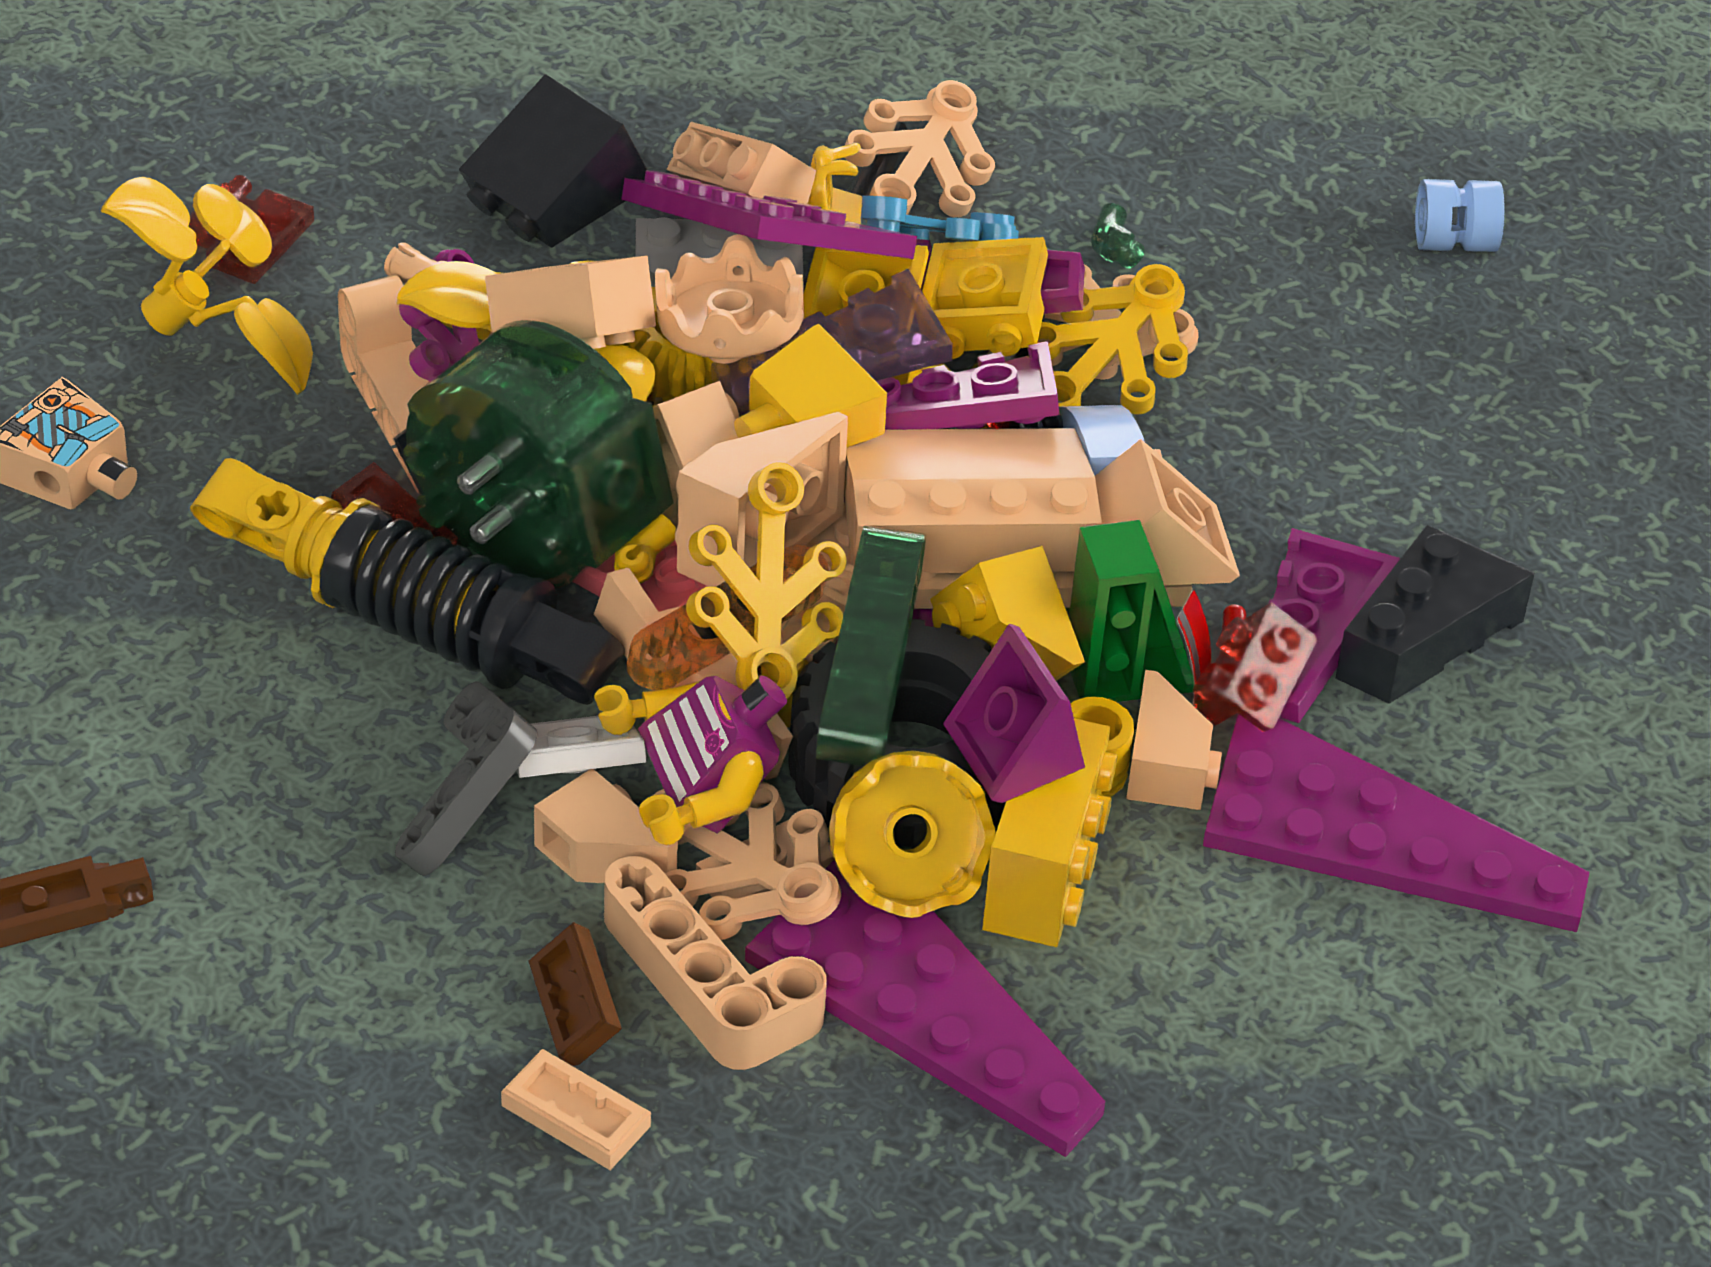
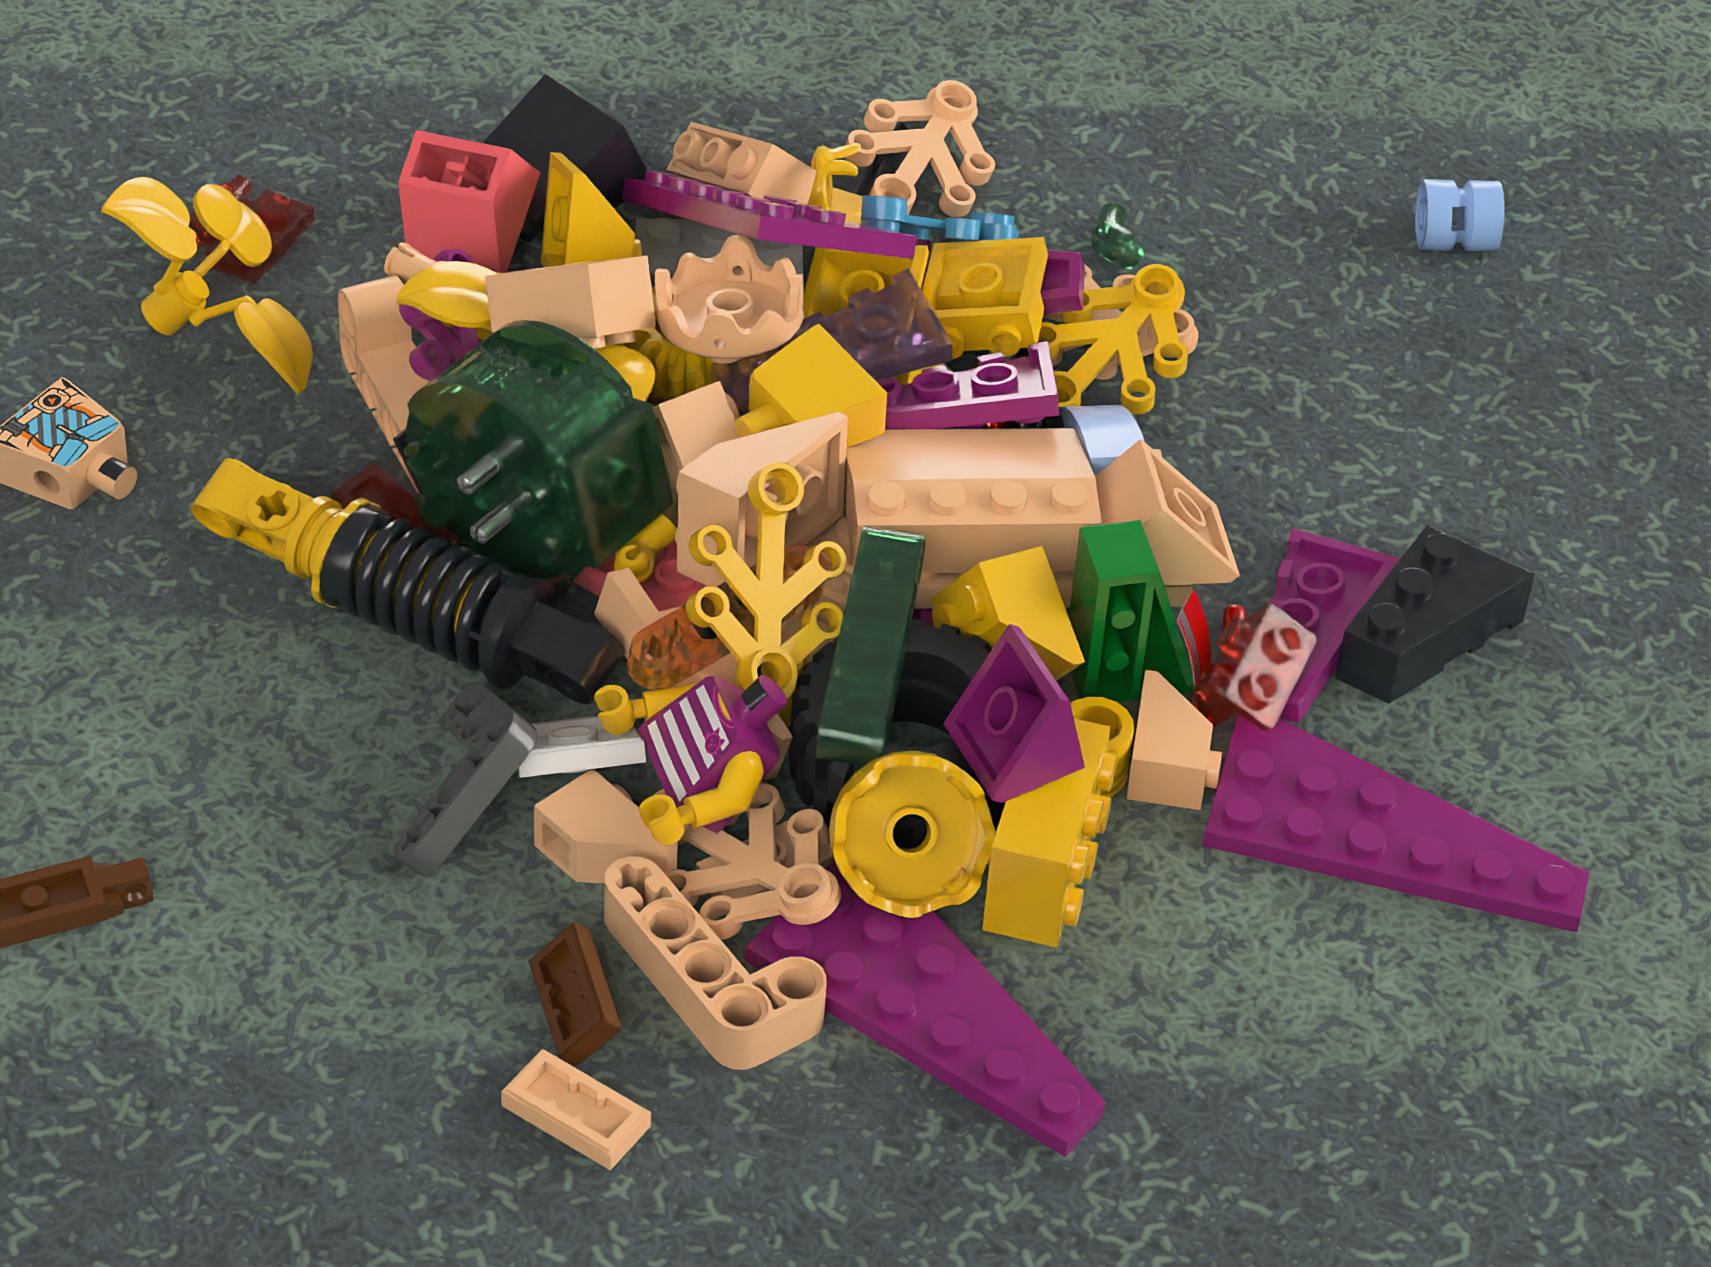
(465, 198): none -> coral slope
(580, 220): none -> yellow slope

